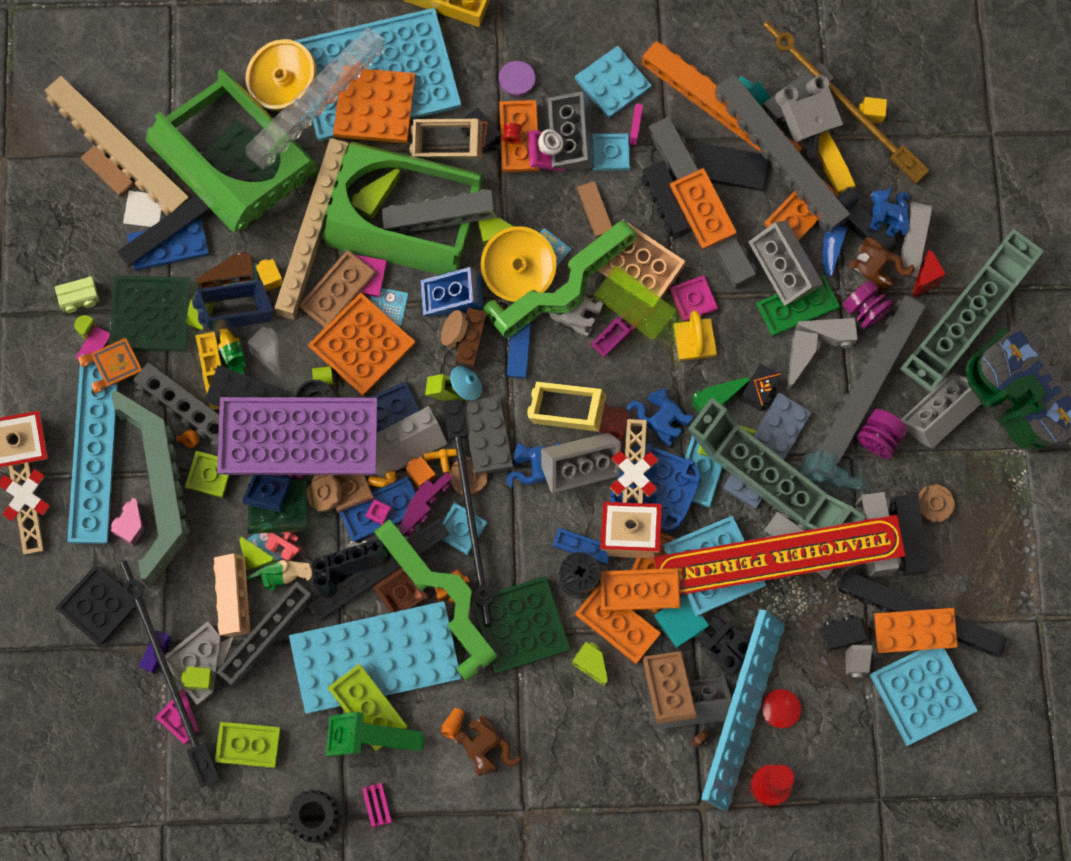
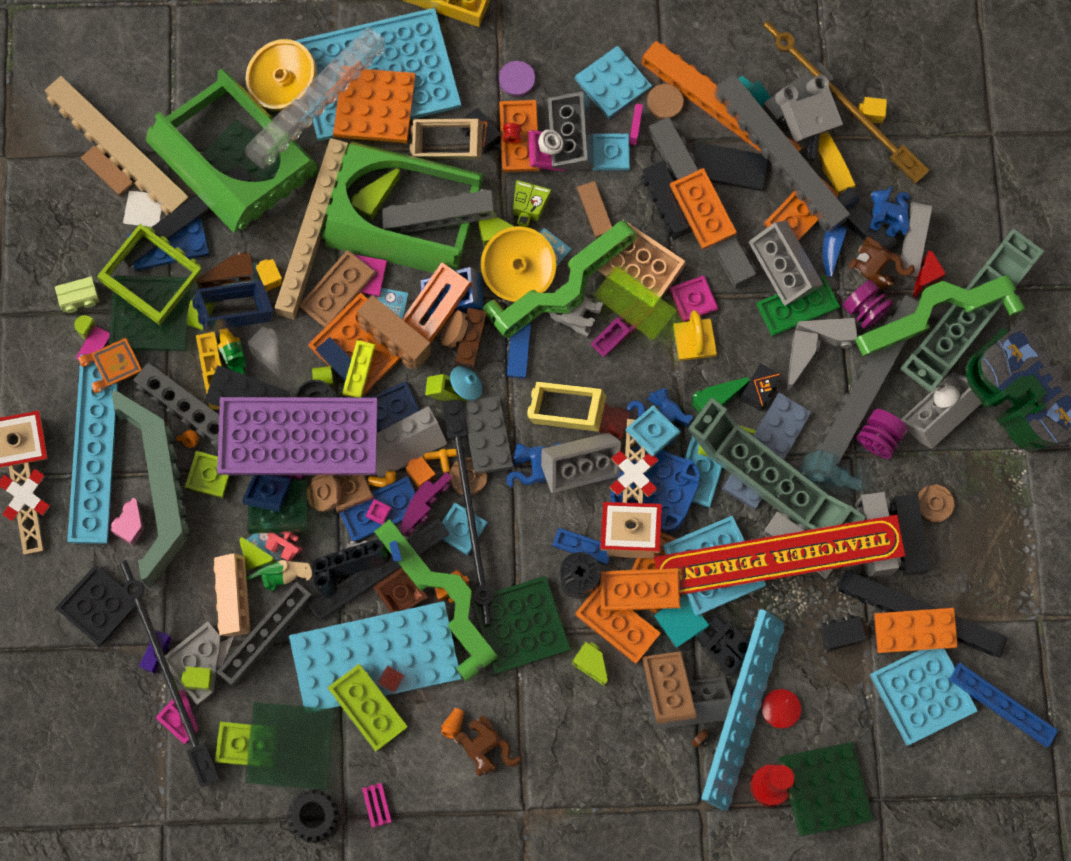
(164, 245): none -> lime window
(289, 746): none -> clear green plate
(335, 357): none -> dark blue tile
(348, 732): green piece -> none
(358, 369): none -> neon yellow tile
(391, 679): none -> clear red brick
(393, 333): none -> medium nougat brick
(395, 551): none -> blue tile
(443, 276): none -> piece
(529, 202): none -> lime torso
(652, 431): none -> medium azure tile
(665, 101): none -> medium nougat tile
(827, 789): none -> dark green plate
(858, 660): light grey slope -> none
(934, 296): none -> bright green beam
(946, 395): none -> white brick
(1003, 705): none -> blue tile

